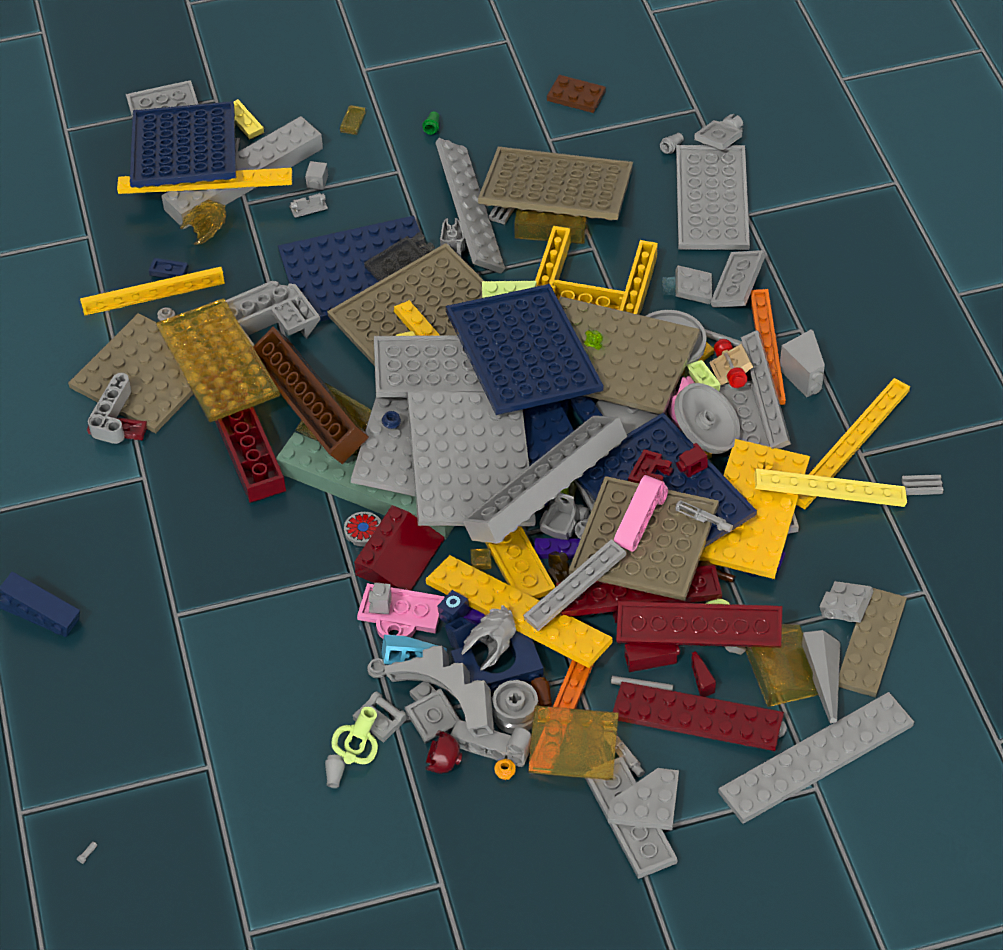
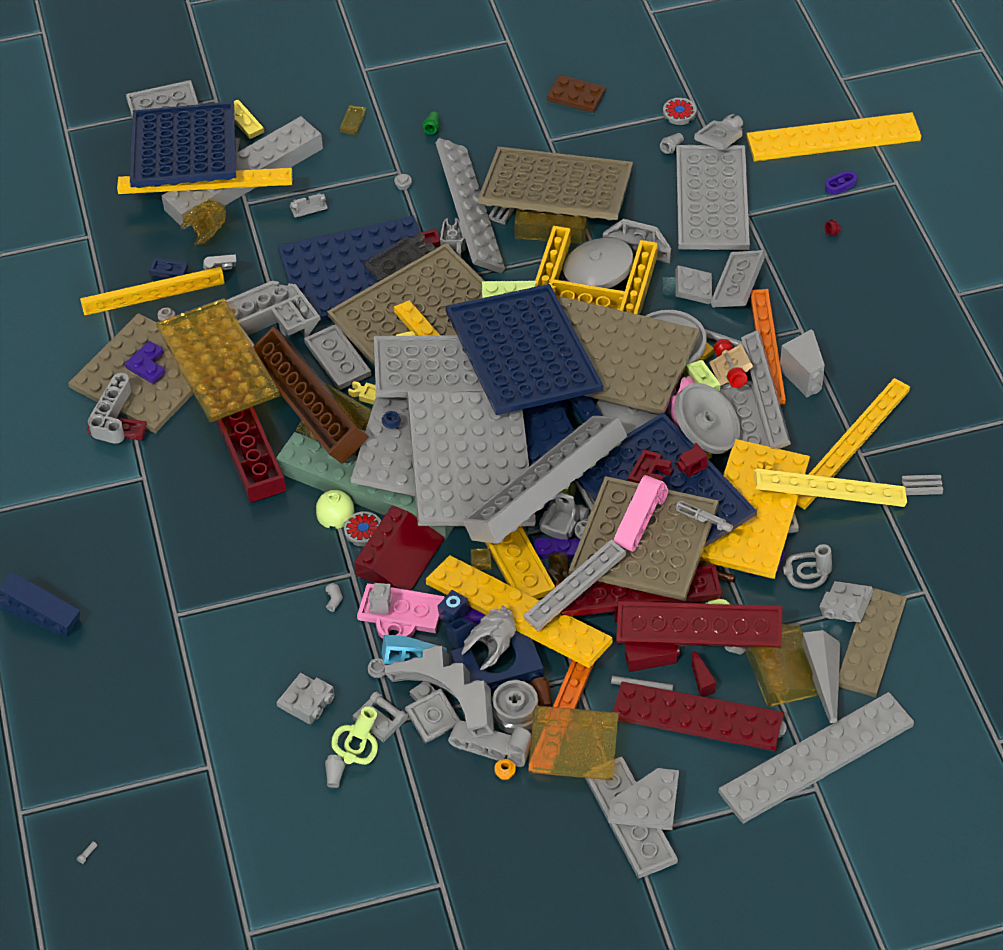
(144, 363): none -> dark purple plate
(226, 262): none -> light grey plate
(306, 698): none -> light grey plate
(316, 175): light grey brick -> none
(334, 508): none -> yellowish green cylinder
(336, 596): none -> light grey arm
(337, 357): none -> light grey plate
(366, 393): none -> light yellow plate
(403, 181): none -> light grey plate
(432, 236): none -> dark red plate
(443, 753): dark red cylinder -> none
(593, 339): clear neon green plate -> none
(599, 263): none -> light grey dish
(632, 763): light grey piece -> none
(633, 232): none -> light grey wedge
(679, 111): none -> tile
(823, 565): none -> light grey piece
(832, 227): none -> dark red plate
(833, 136): none -> yellow plate
(840, 182): none -> dark purple plate

